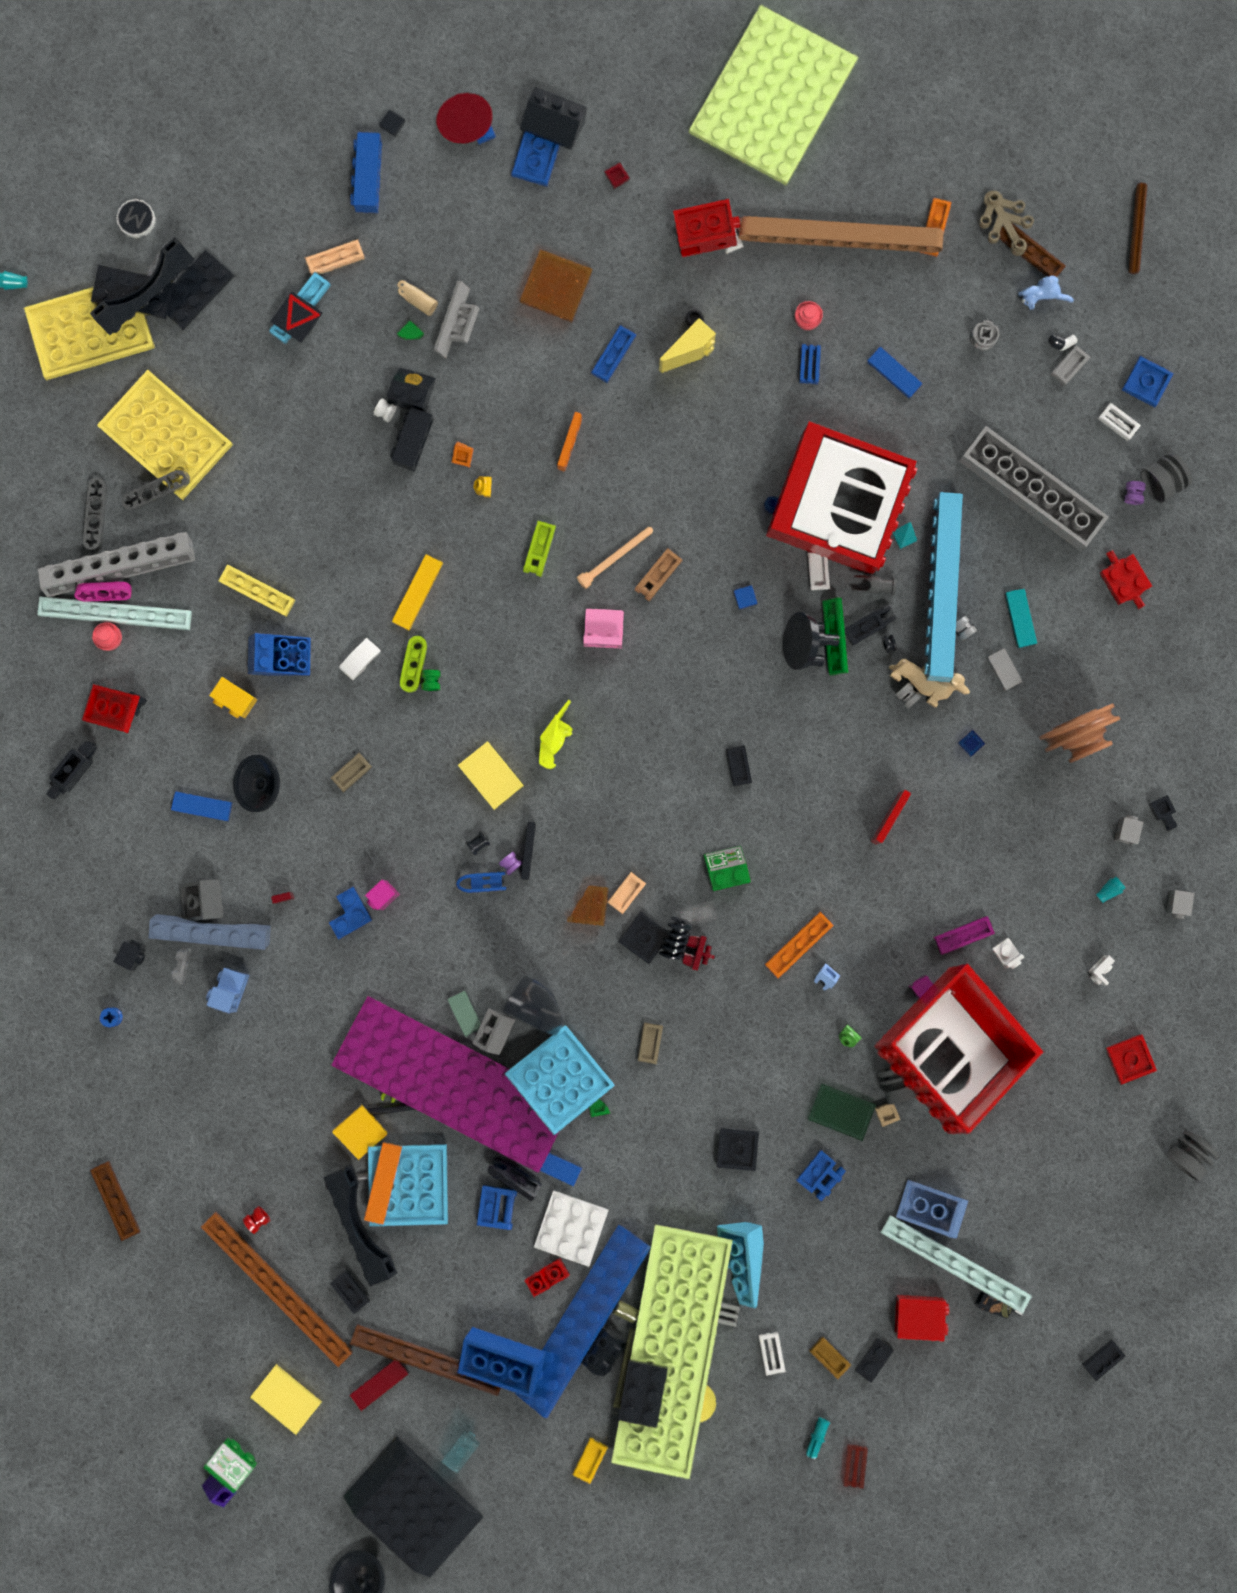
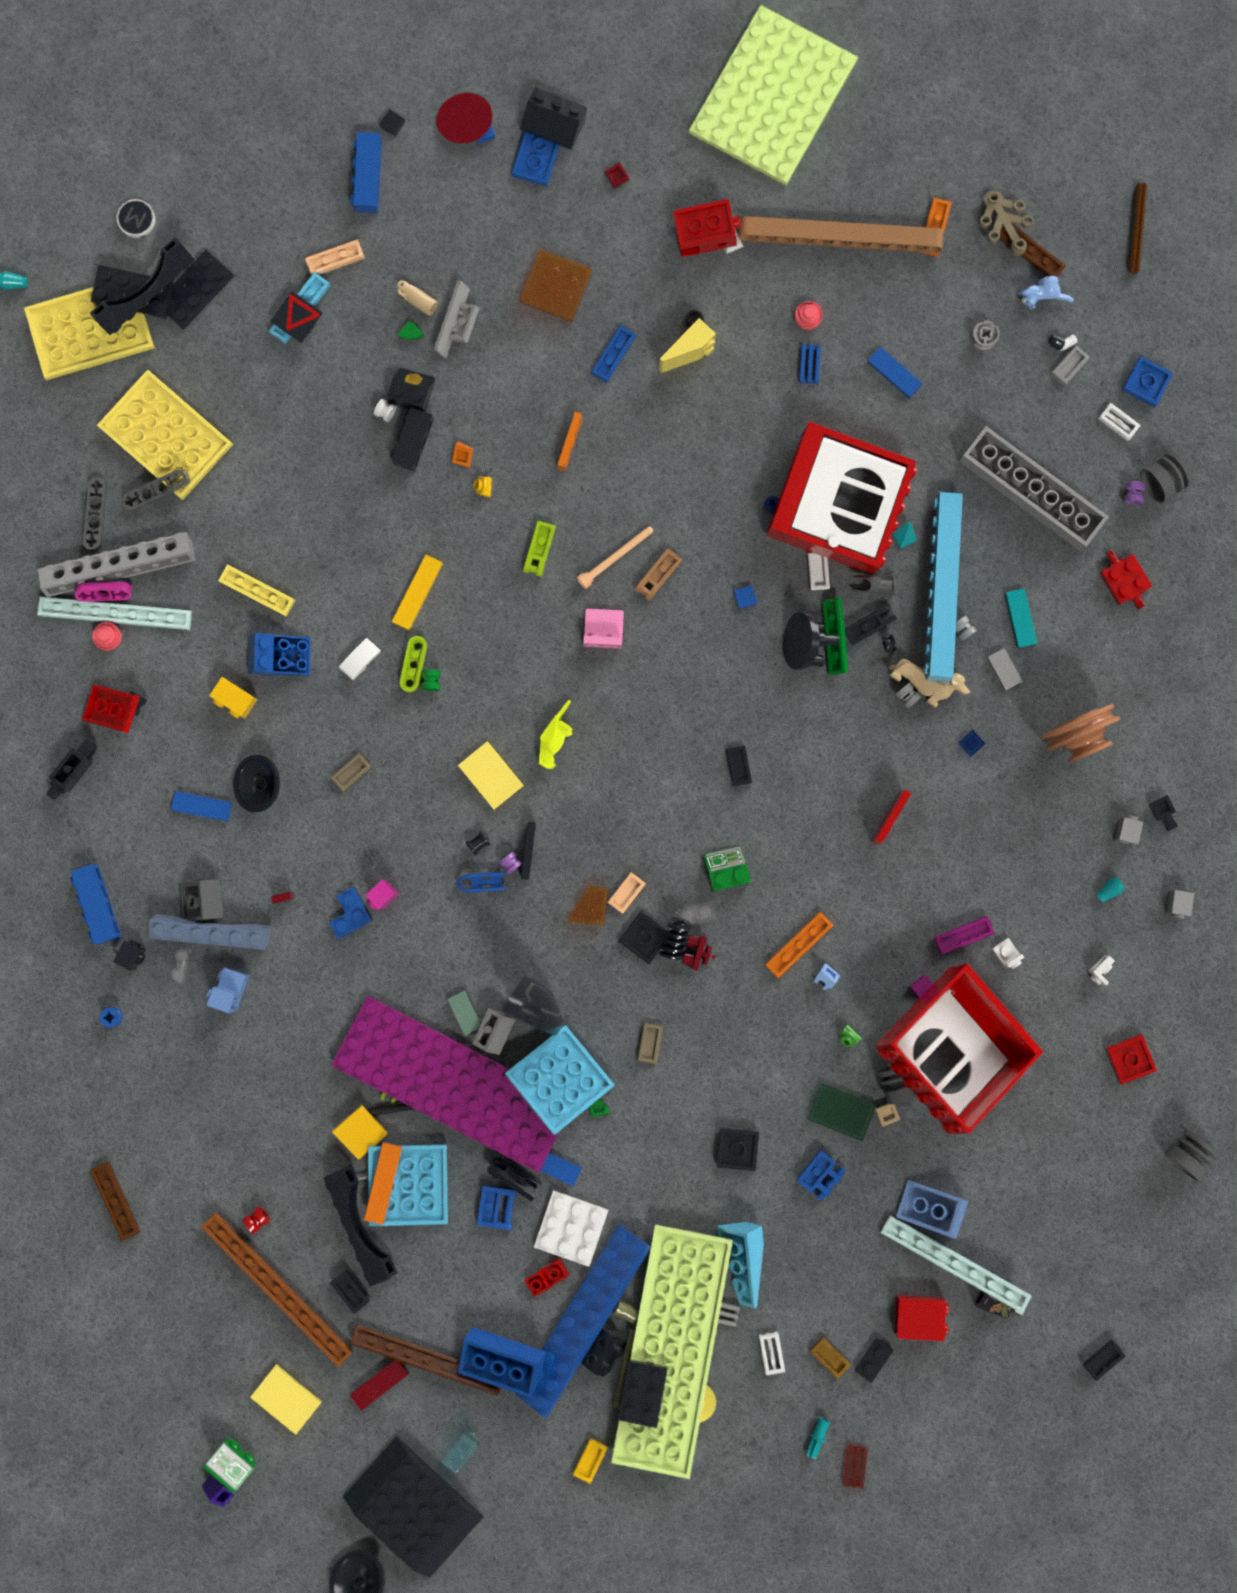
(95, 904): none -> blue brick

